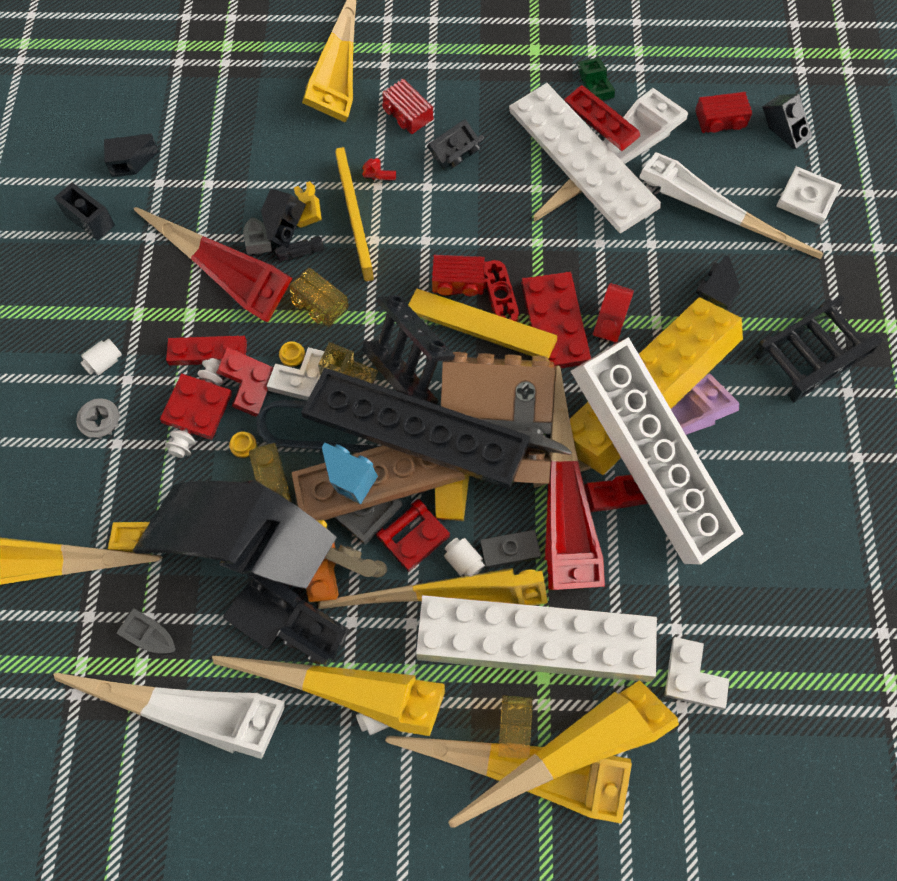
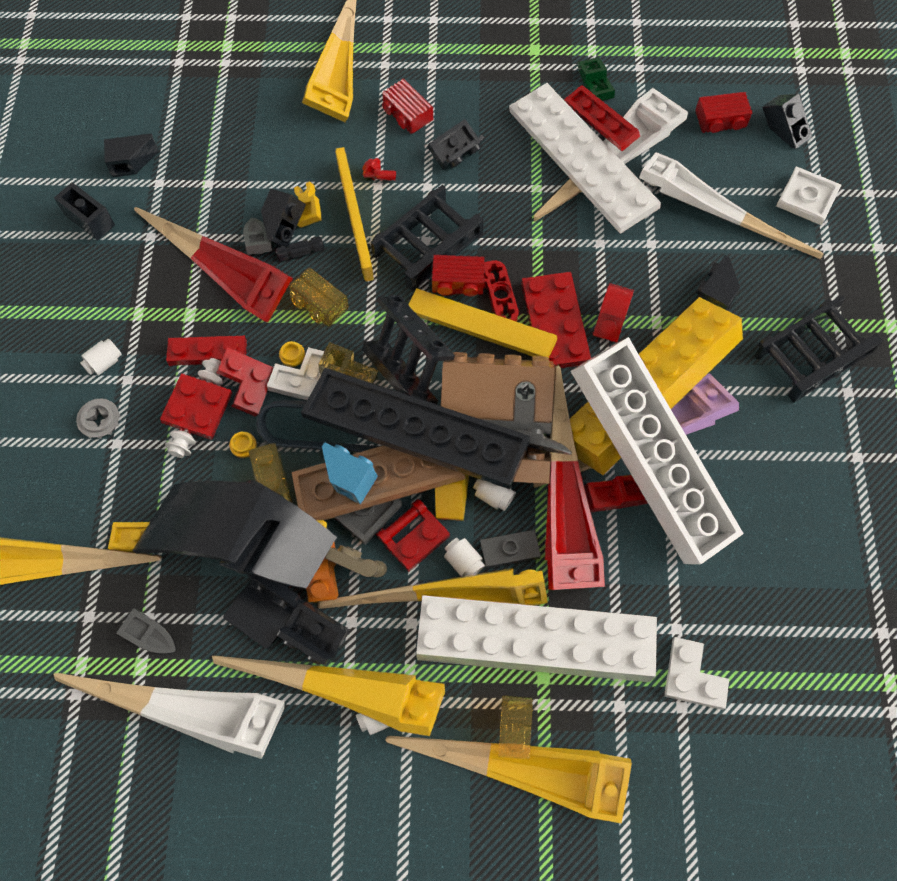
(451, 244): none -> black fence
(493, 494): none -> white brick
(610, 728): yellow plate -> none

